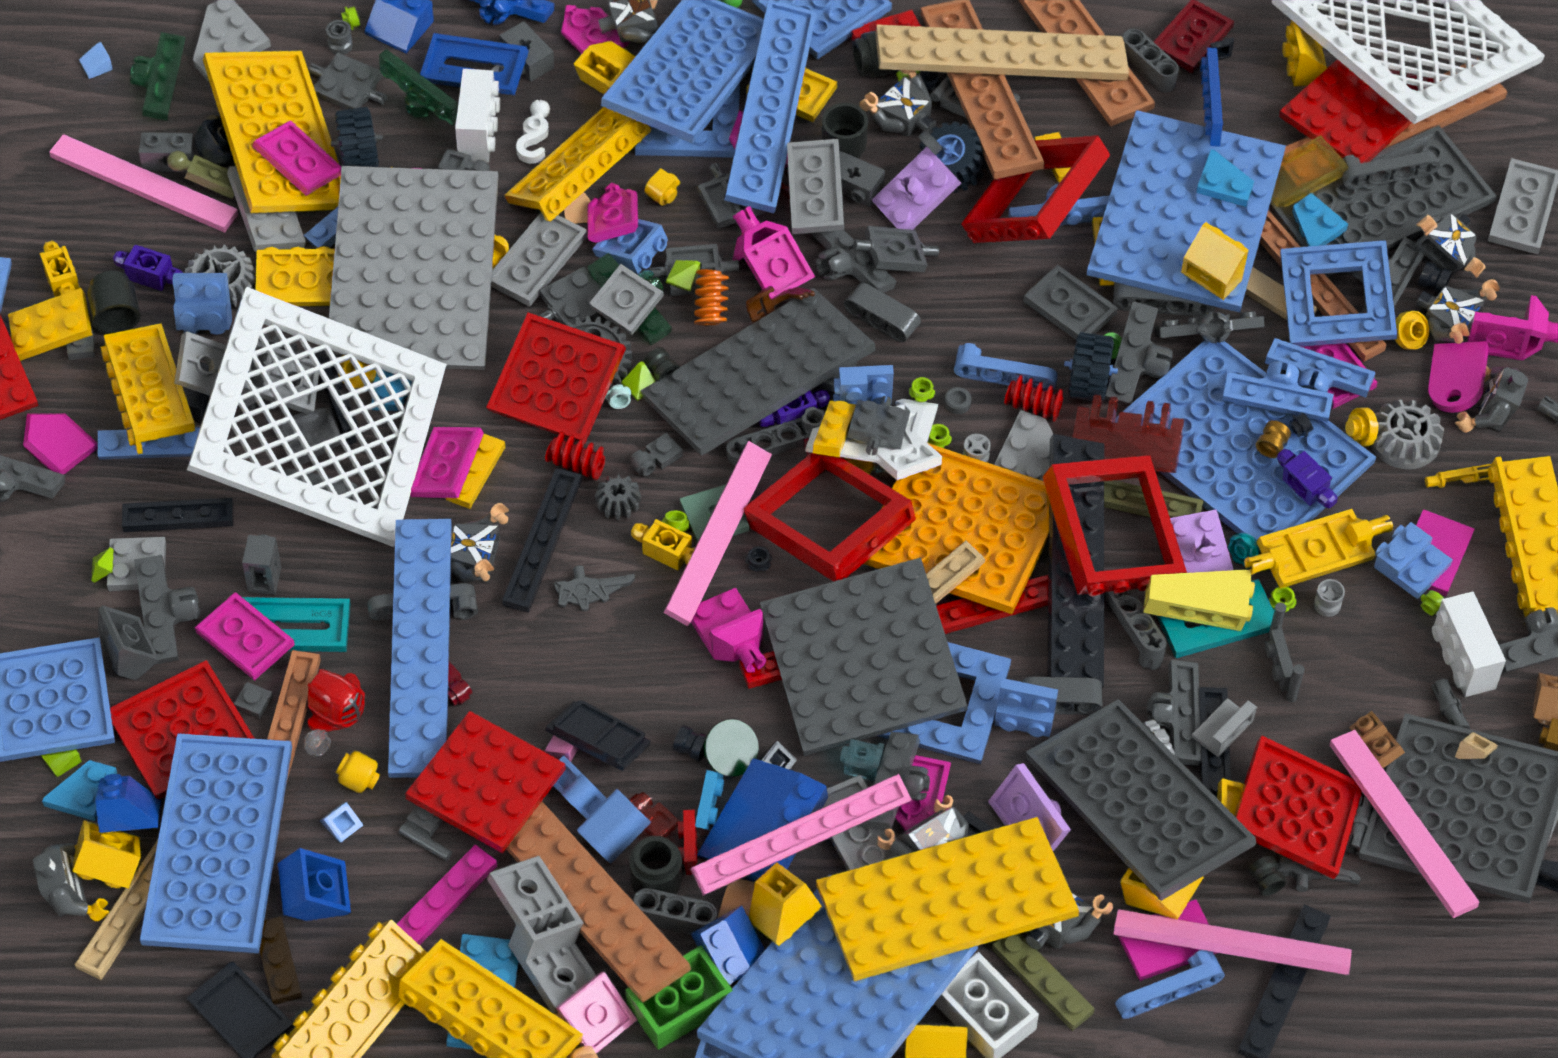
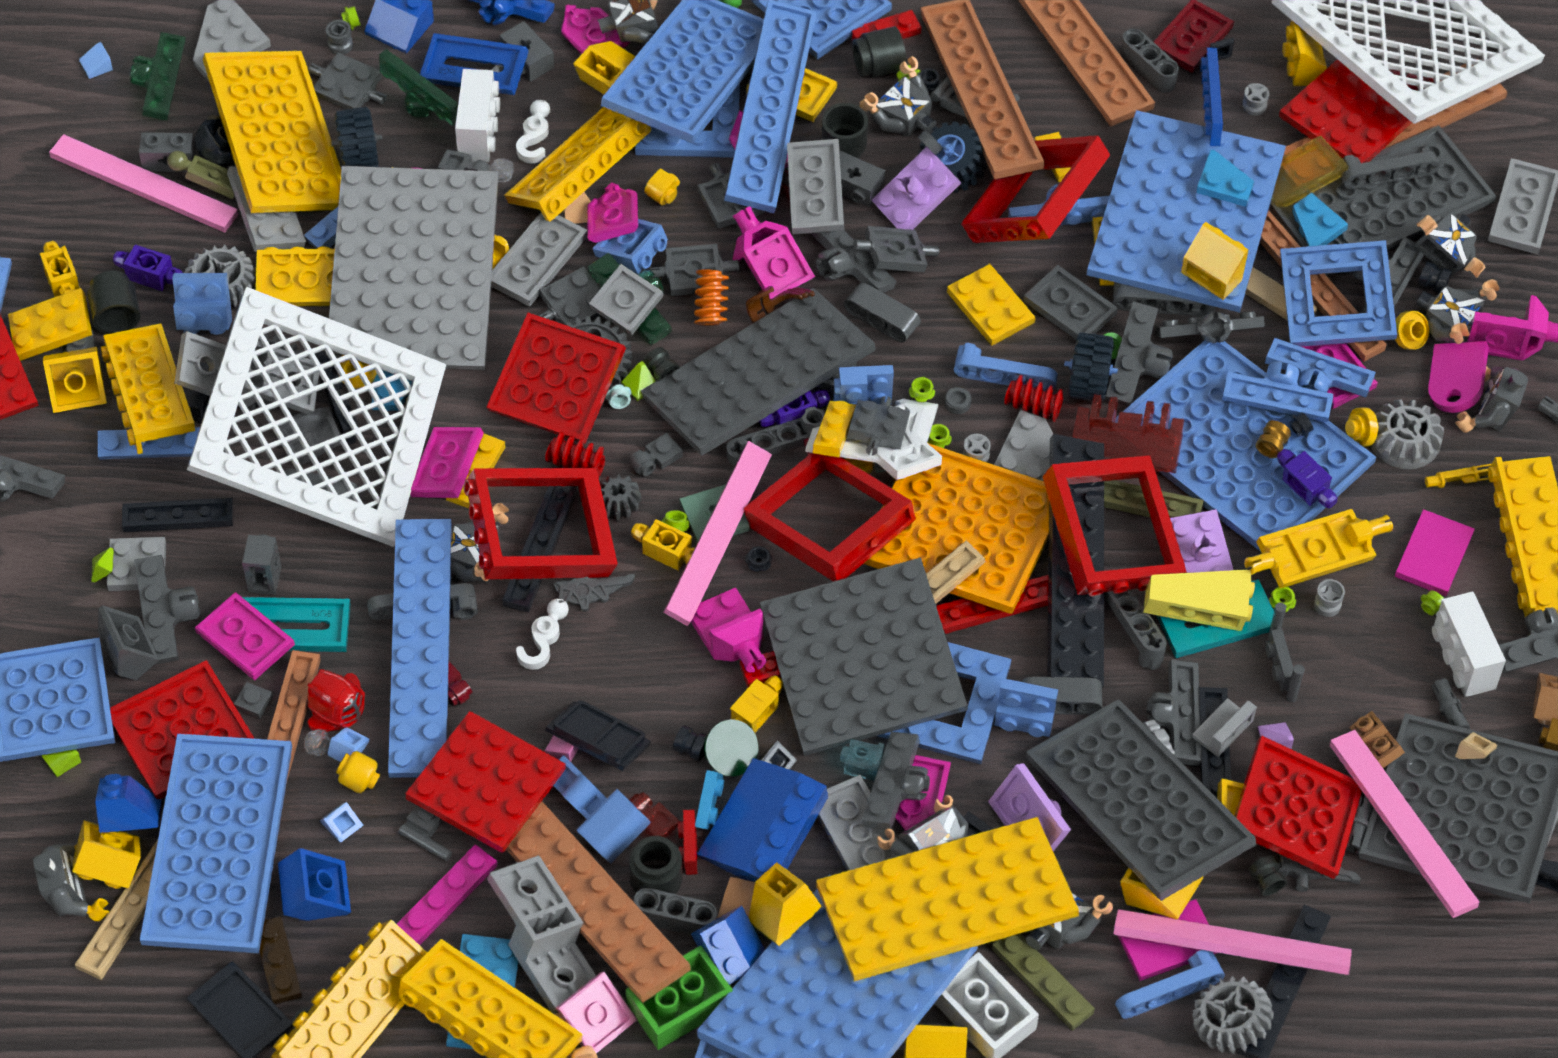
(57, 441): dark pink tile -> none
(74, 379): none -> yellow slope
(79, 791): dark azure wing -> none
(298, 157): dark pink tile -> none
(346, 742): none -> light blue slope
(496, 566): none -> red window
(507, 169): none -> clear plate
(544, 633): none -> white piece
(683, 274): lime slope -> none
(757, 702): none -> yellow piece
(800, 834): bright pink tile -> none
(990, 304): none -> yellow plate
(1001, 52): tan plate -> none
(1238, 1023): none -> light grey gear
(1243, 546): teal plate -> none
(1255, 99): none -> light grey wheel
(1277, 732): none -> lavender slope
(1411, 560): medium blue plate -> none

